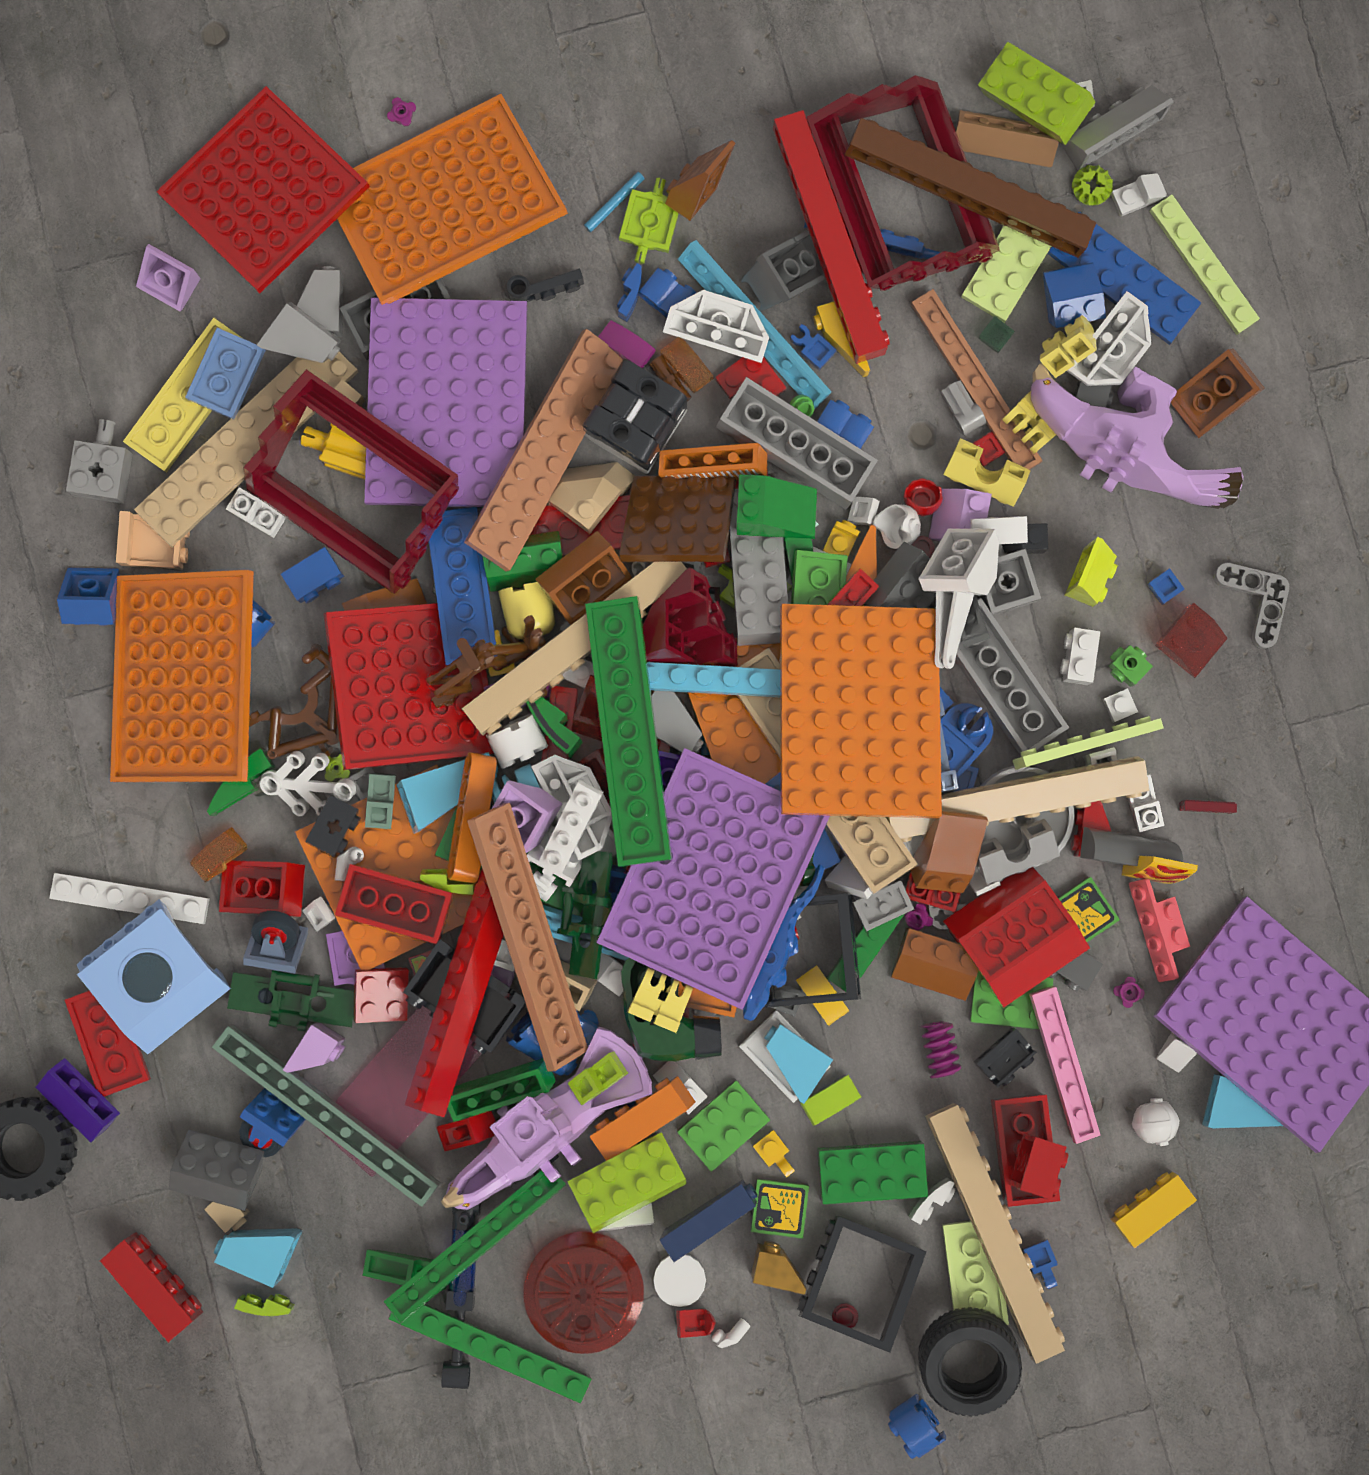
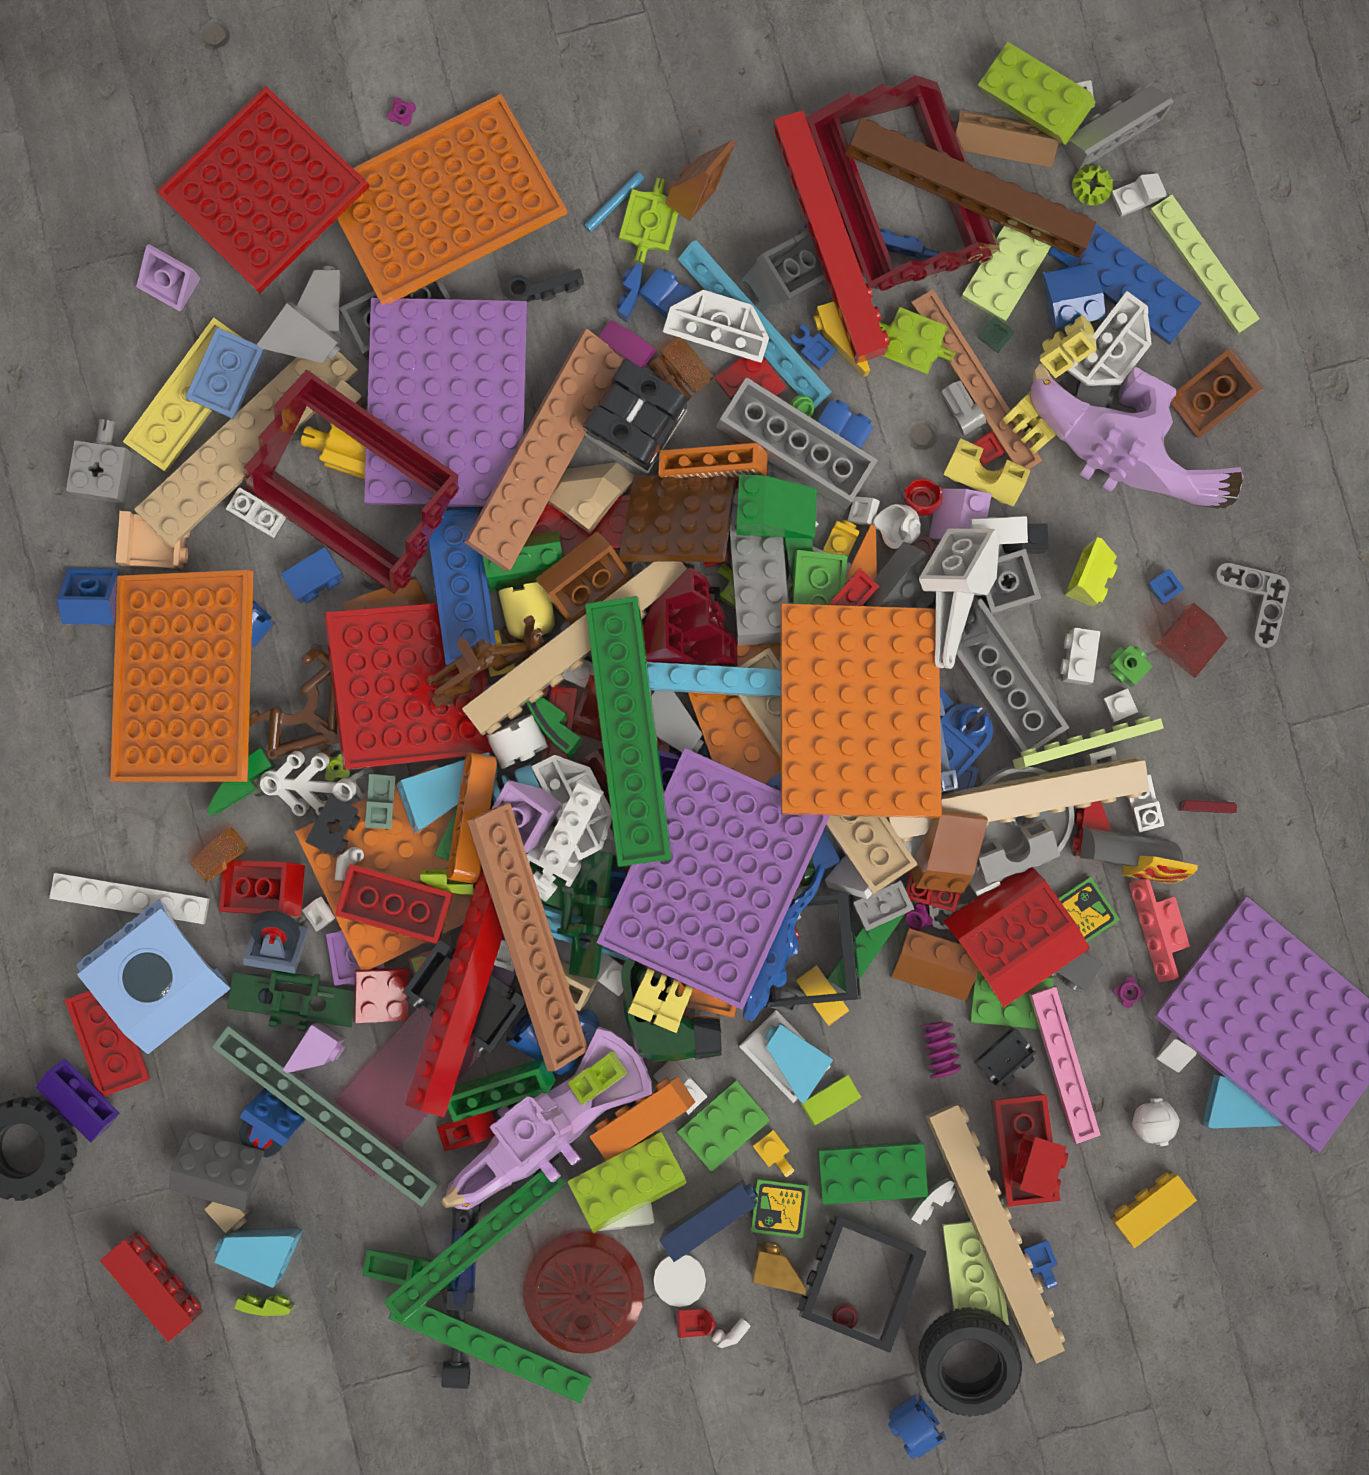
(915, 341): none -> lime plate

